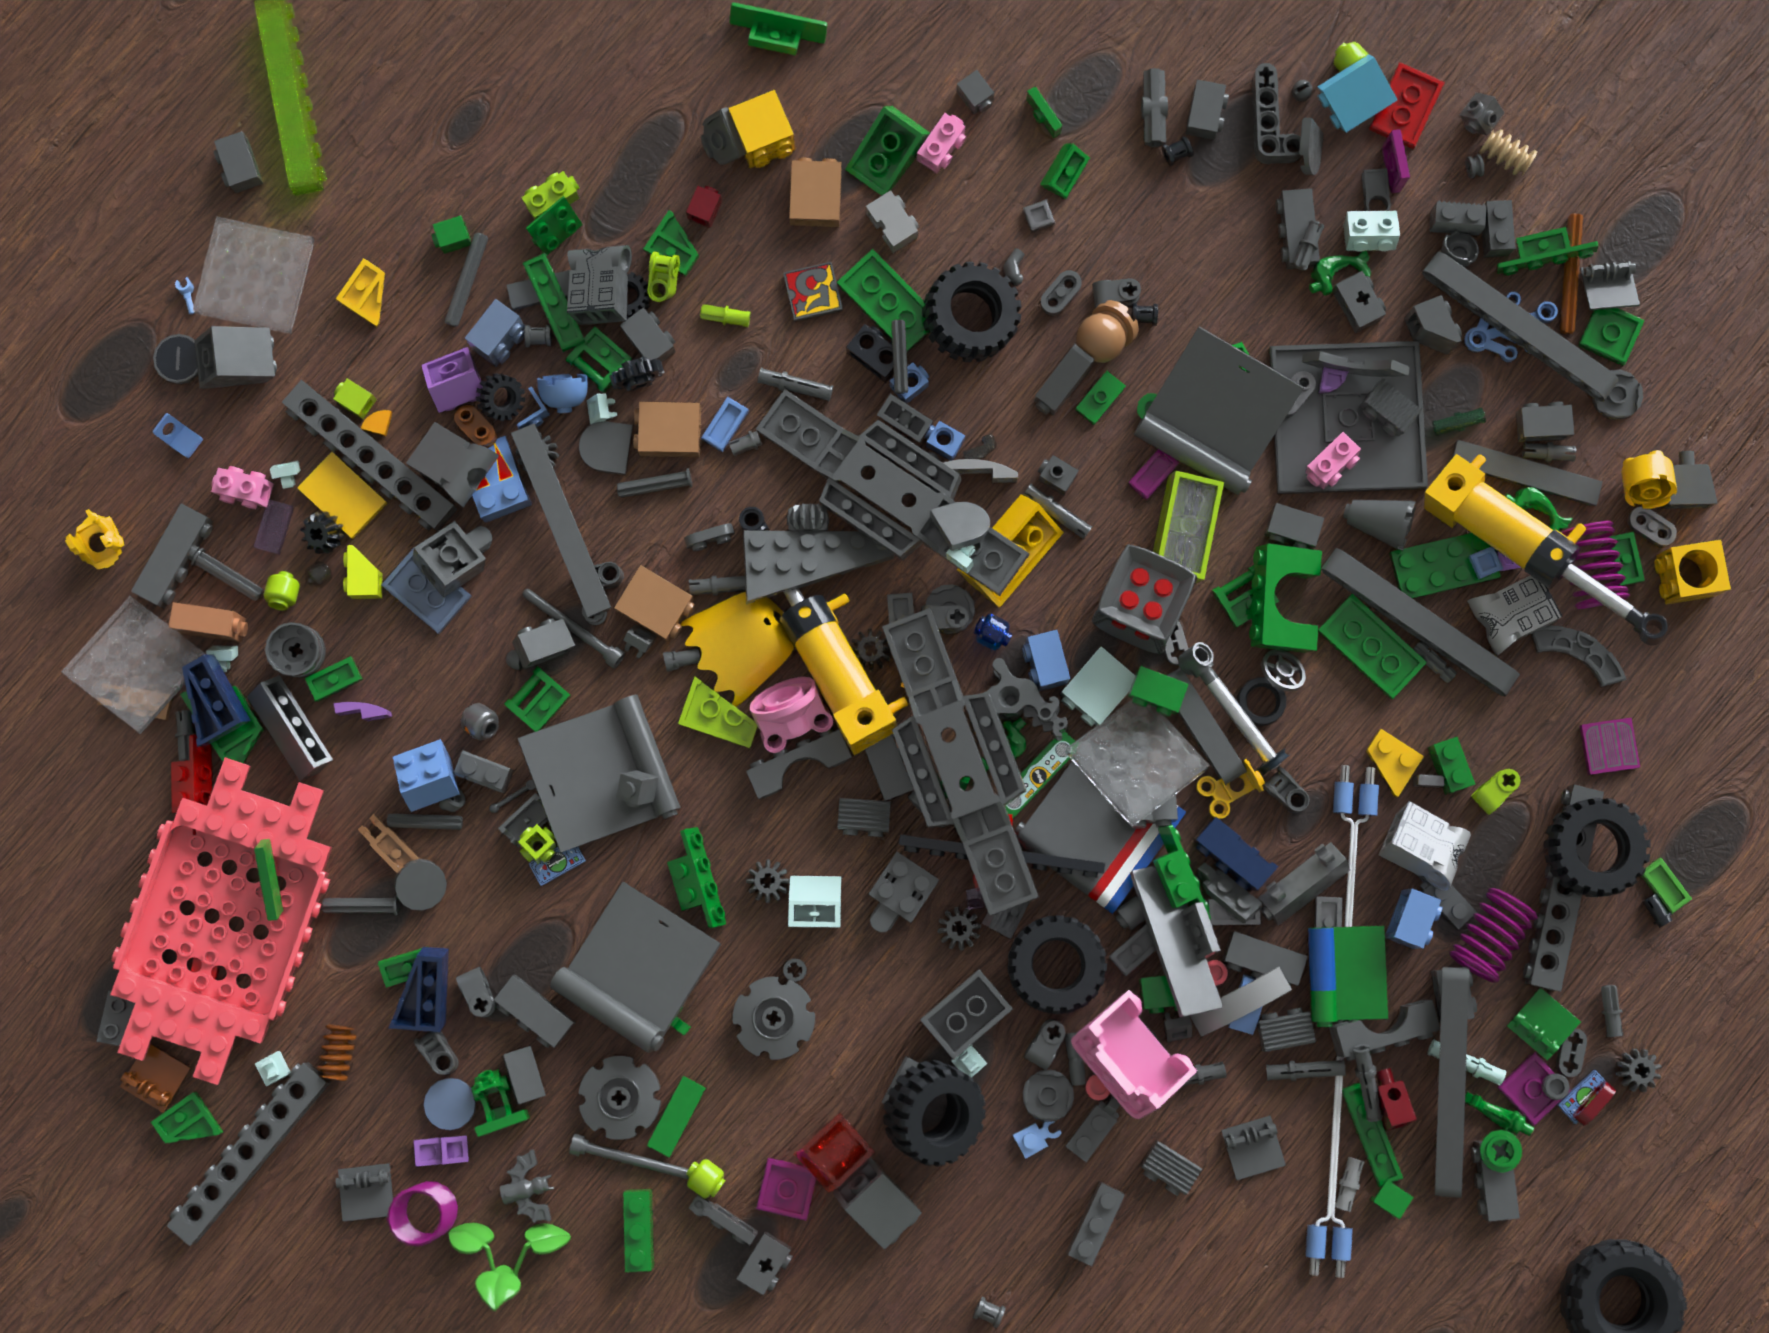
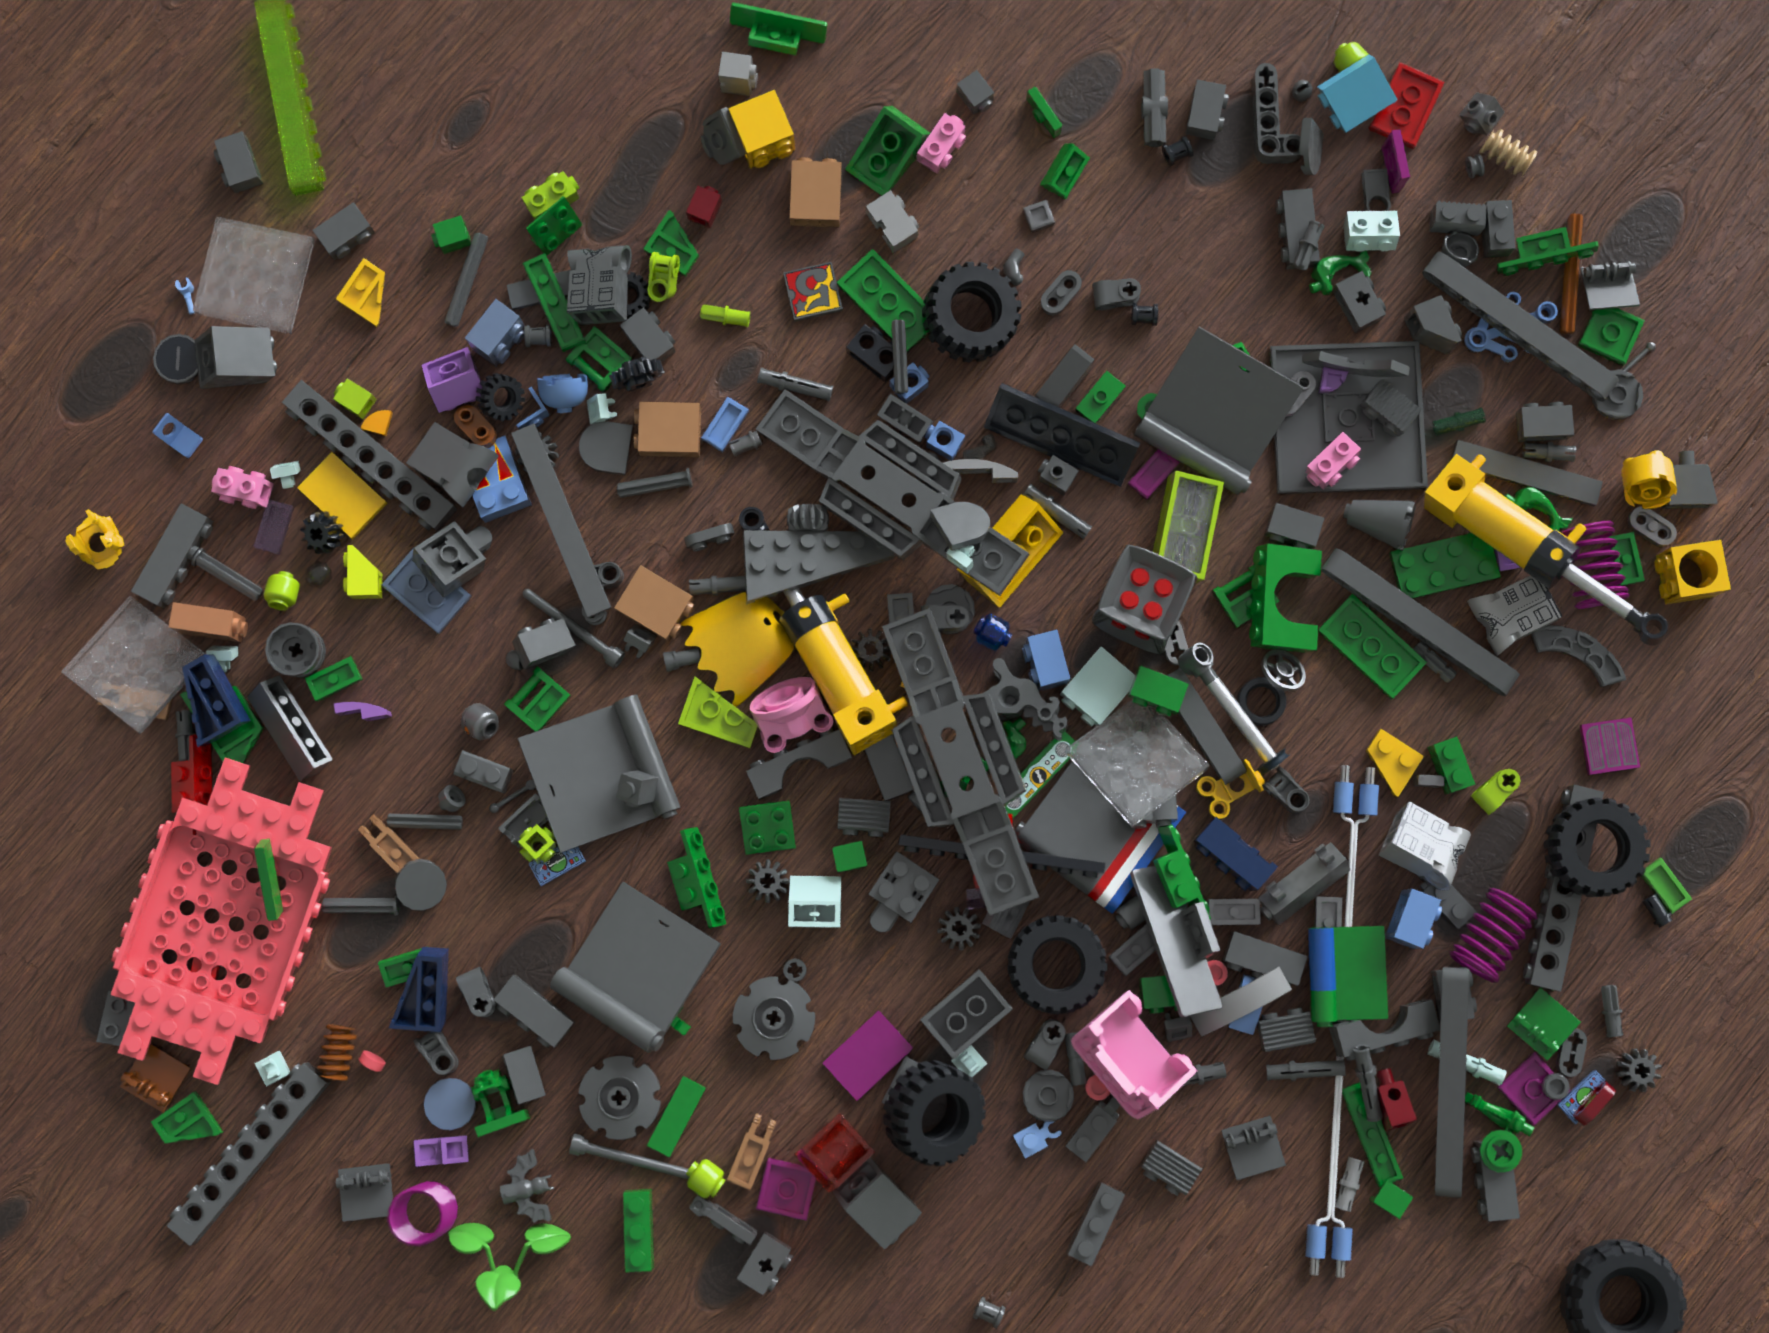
(344, 231): none -> dark grey brick
(372, 1061): none -> coral tile
(425, 775): medium blue brick -> none
(737, 74): none -> light grey brick
(750, 1155): none -> medium nougat hinge
(767, 827): none -> green hinge
(849, 857): none -> green panel
(867, 1055): none -> magenta tile
(1061, 434): none -> black plate
(1107, 331): medium nougat tile -> none
(1228, 893): dark grey hinge -> none
(1485, 562): medium blue tile -> none
(1650, 346): none -> flat silver hinge

